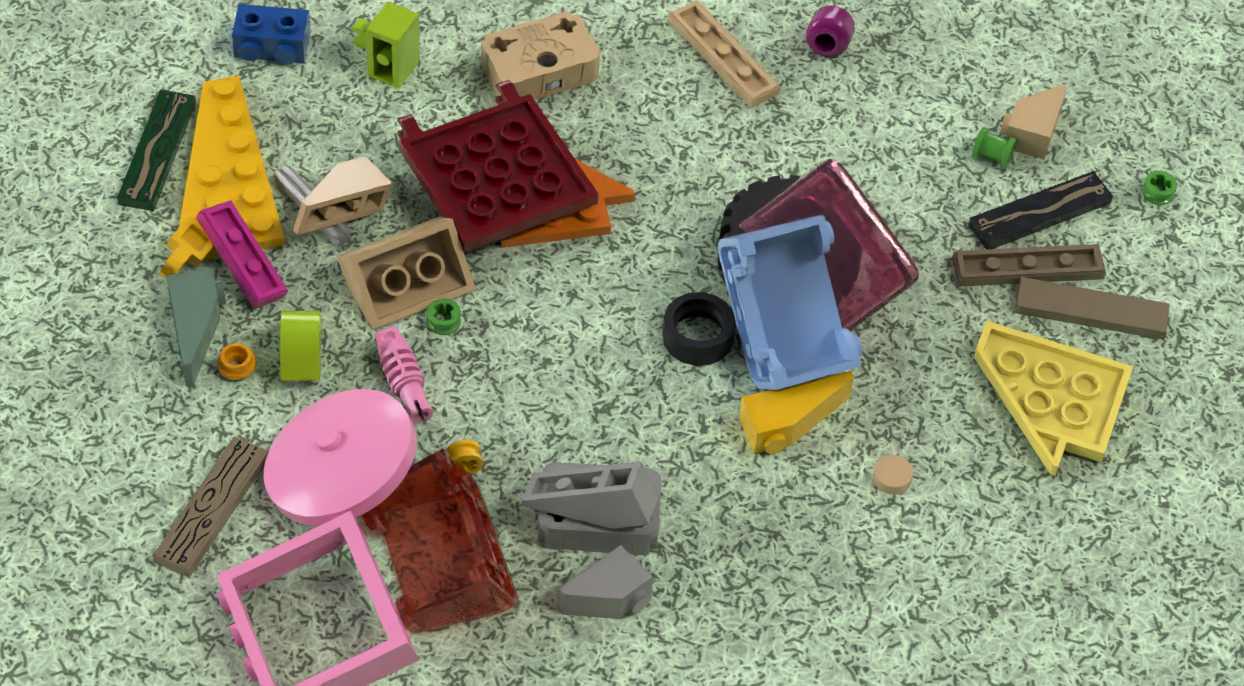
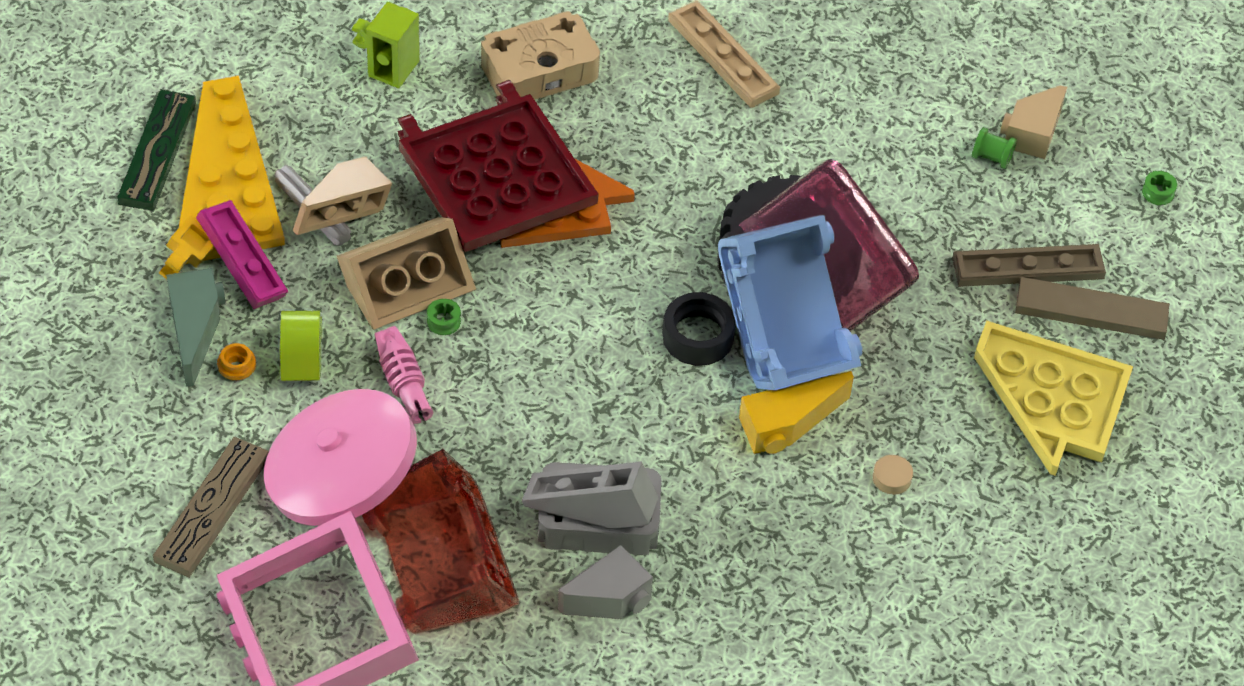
(269, 36): blue brick -> none
(467, 454): yellow bush -> none
(830, 31): magenta head -> none
(1040, 210): black tile -> none

